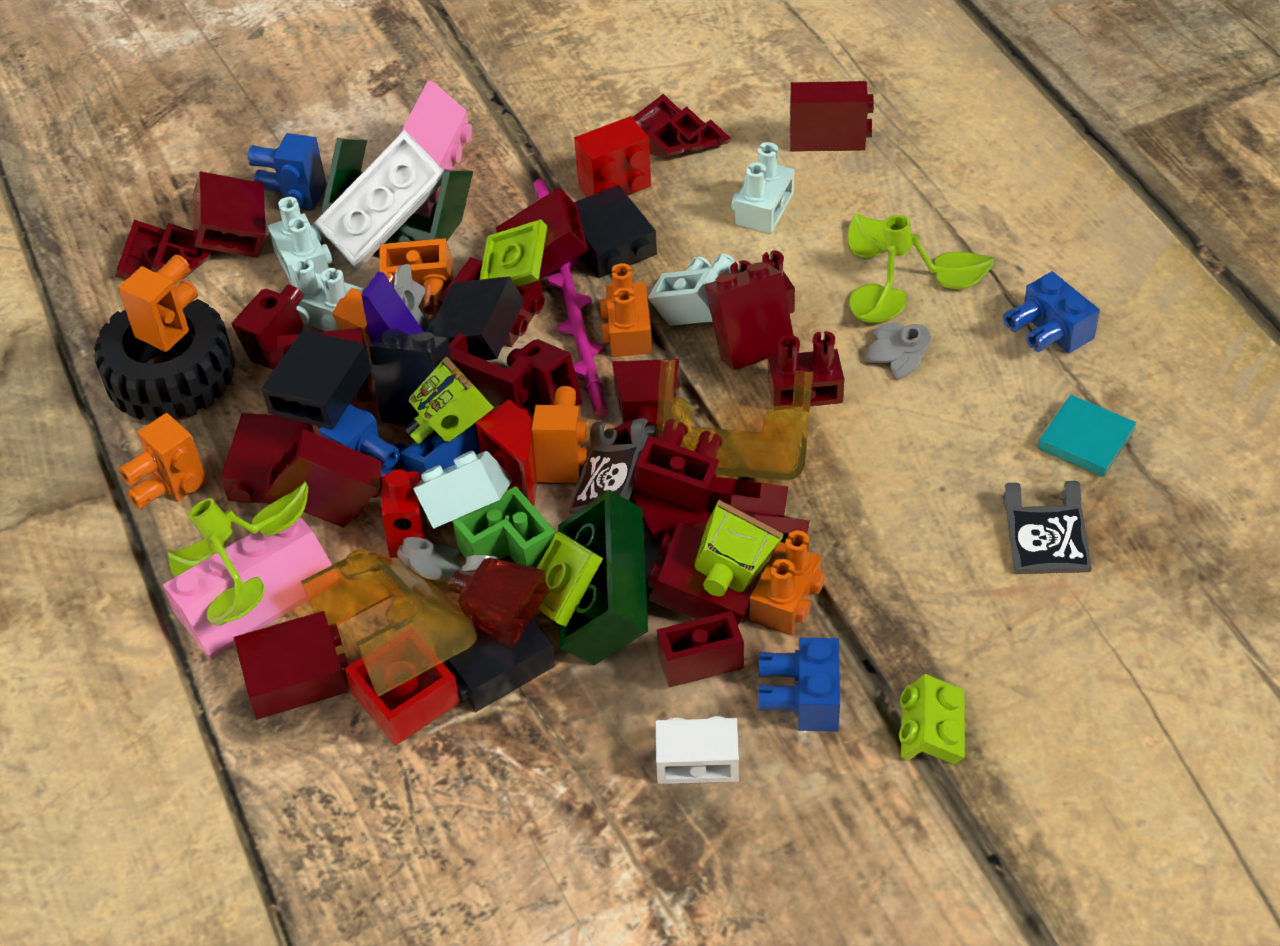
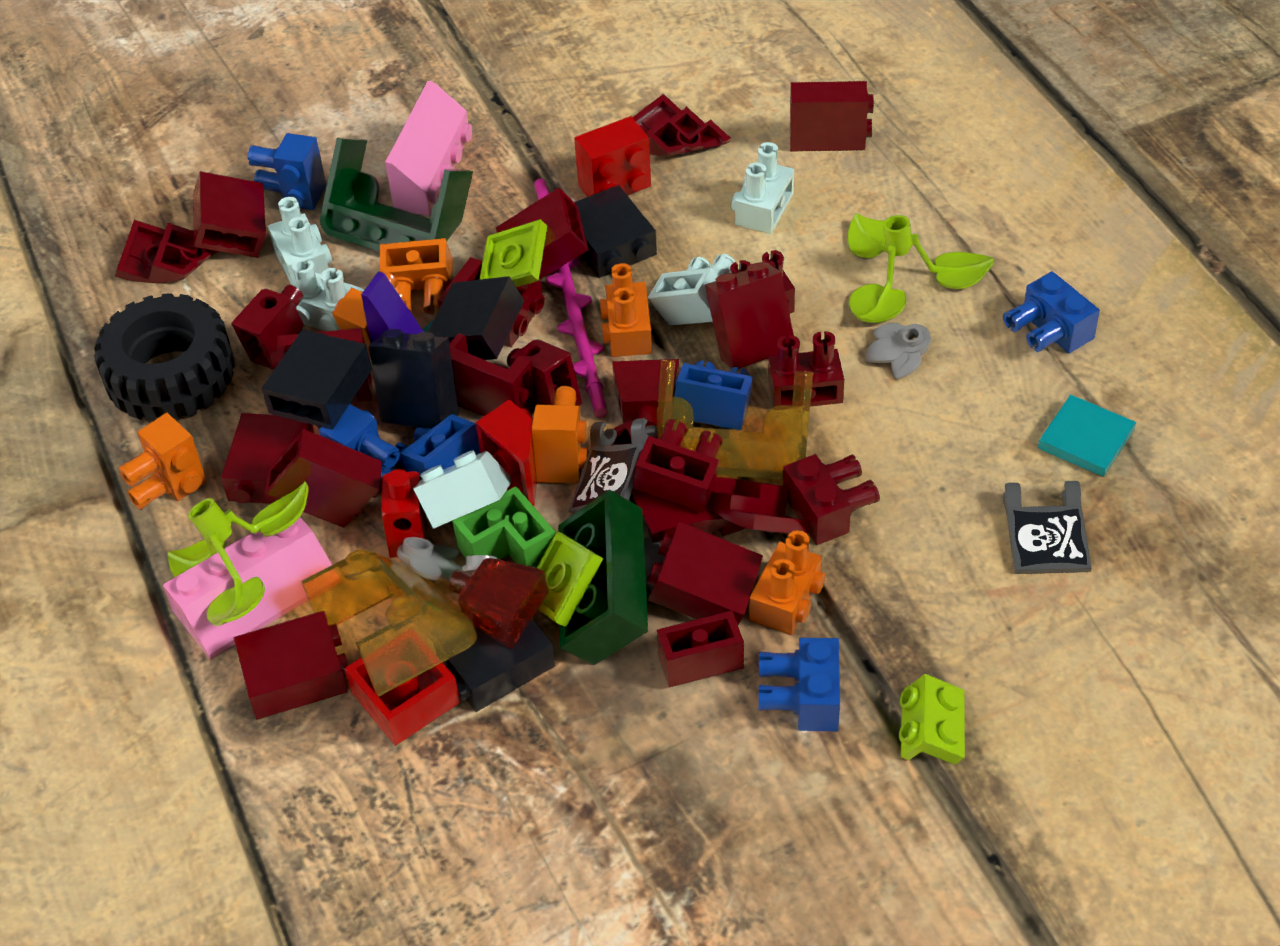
(157, 305): orange brick -> none
(381, 199): white tile -> none
(410, 293): light grey plate -> none
(446, 404): lime torso -> none
(697, 750): white brick -> none
(715, 394): none -> blue brick
(734, 549): lime torso -> none
(818, 498): none -> dark red brick

